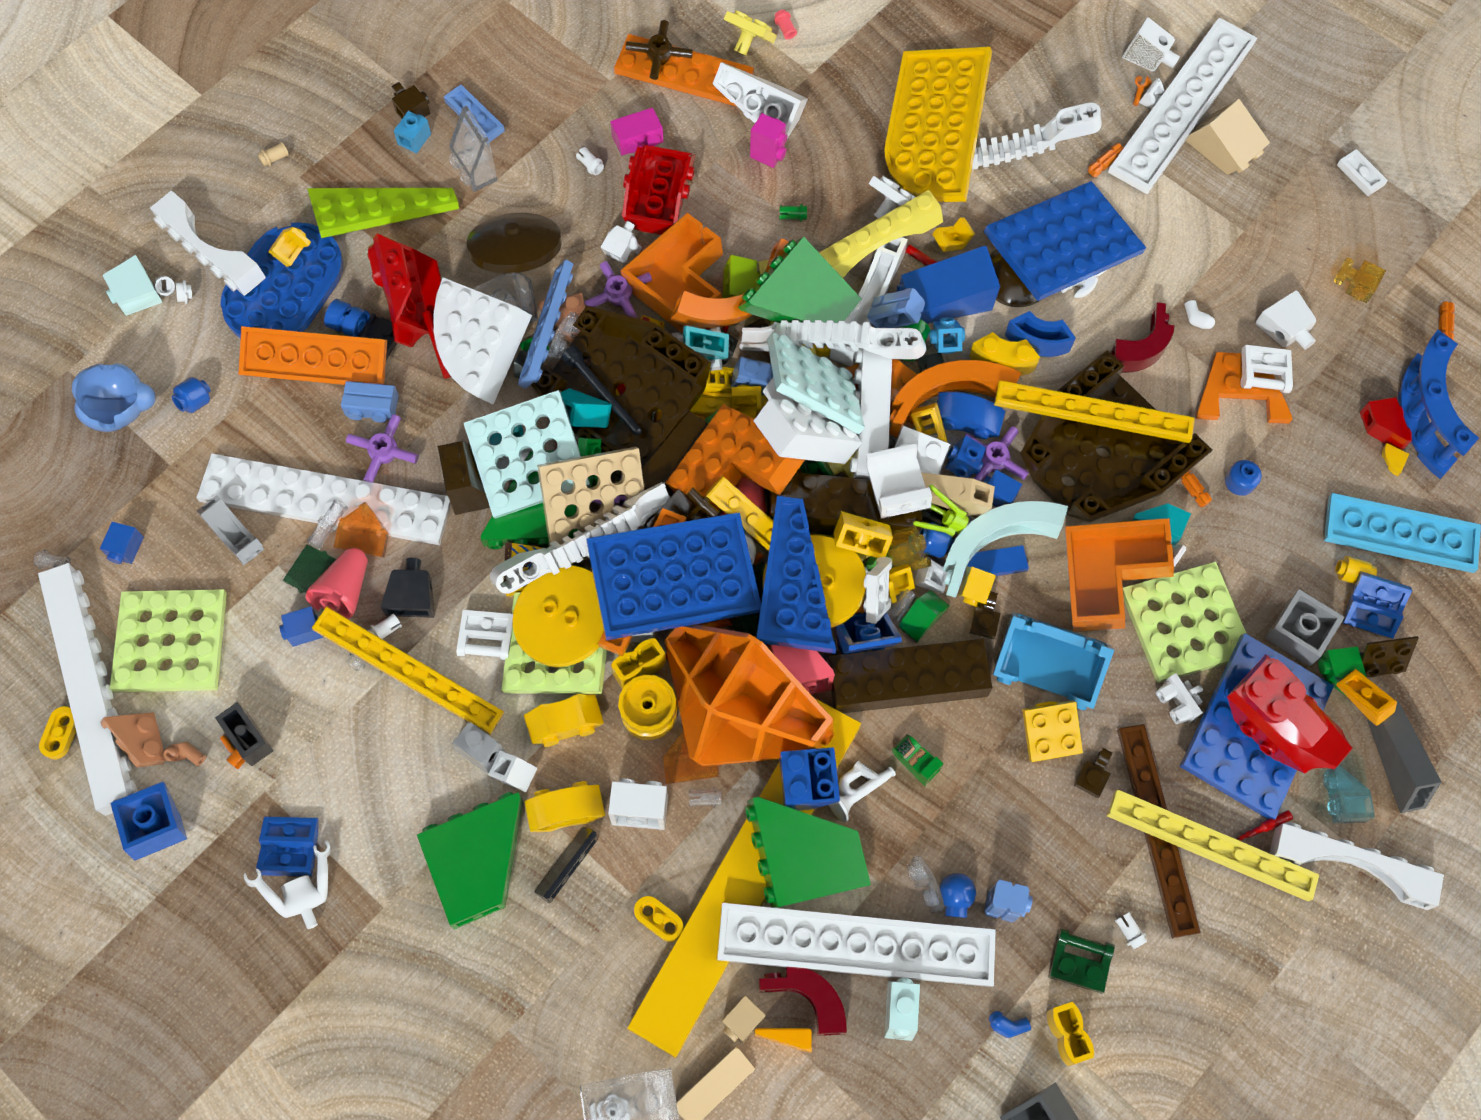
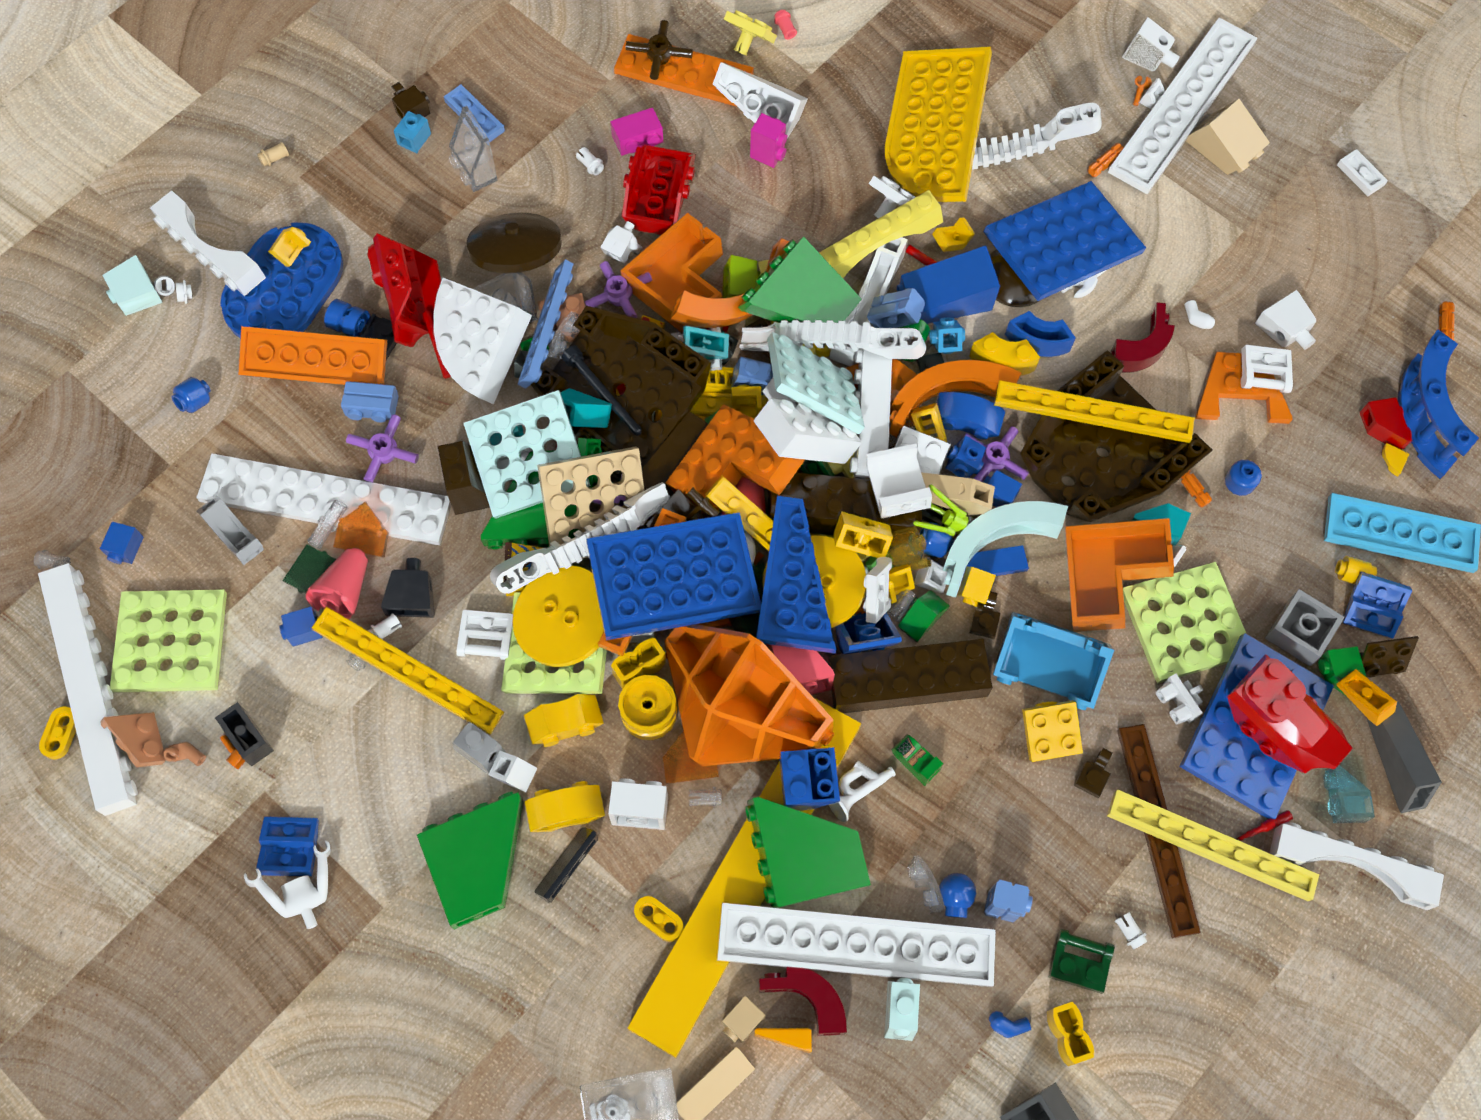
(110, 397): medium blue piece -> none
(148, 821): blue slope -> none
(356, 209): lime wing -> none
(793, 212): green pin -> none
(1363, 281): clear yellow brick -> none

